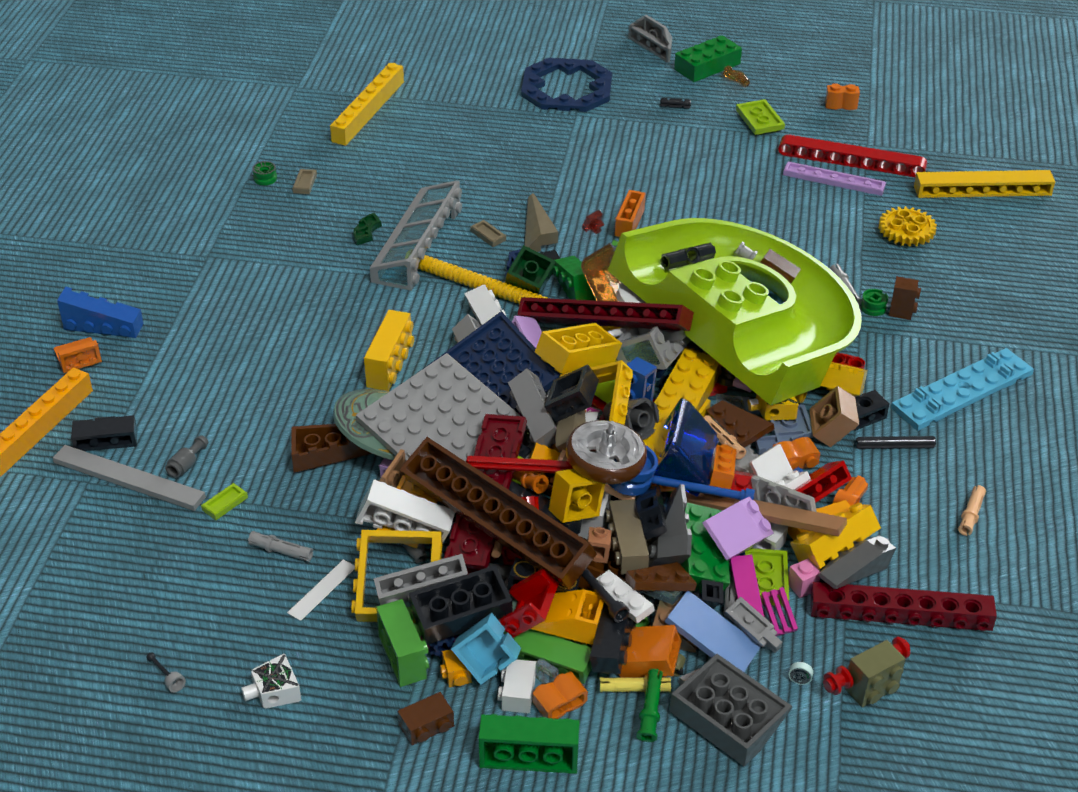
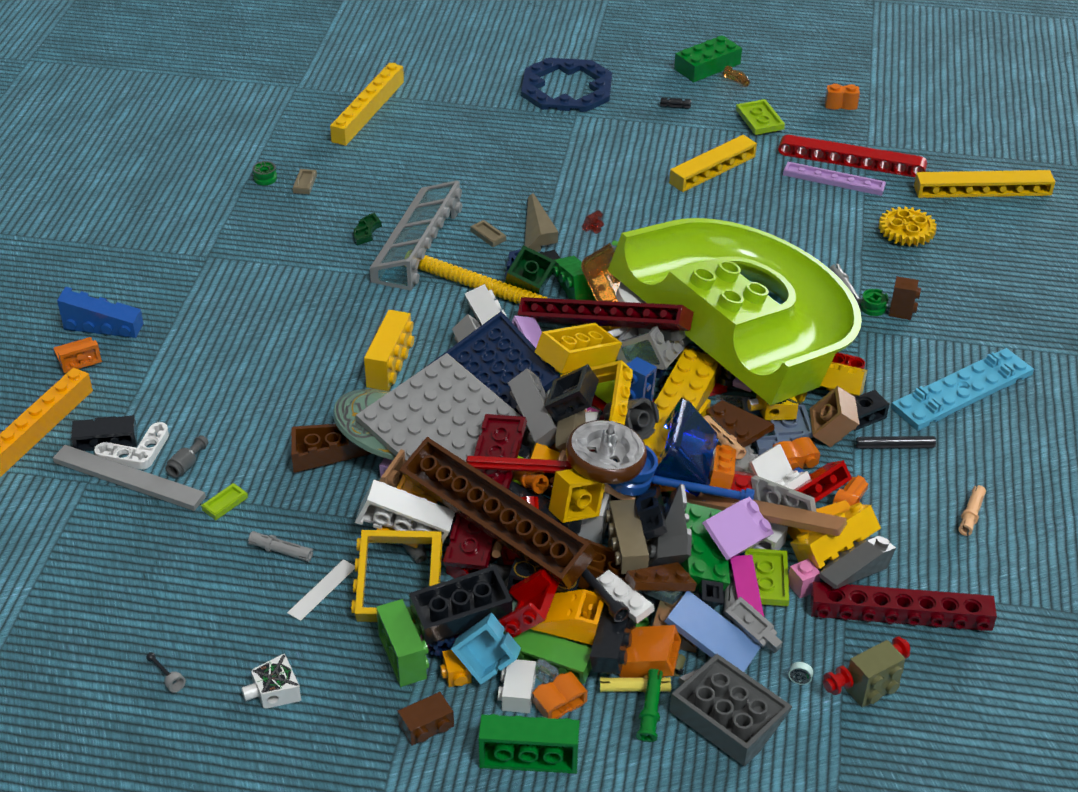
(139, 457): none -> white beam
(401, 583): light grey brick -> none
(600, 540): nougat brick -> none
(630, 212): orange brick -> none
(652, 37): light grey wedge -> none
(680, 257): black piece -> none
(712, 163): none -> yellow brick
(745, 252): light grey bush -> none
(774, 593): dark pink tile -> none
(781, 265): brick -> none

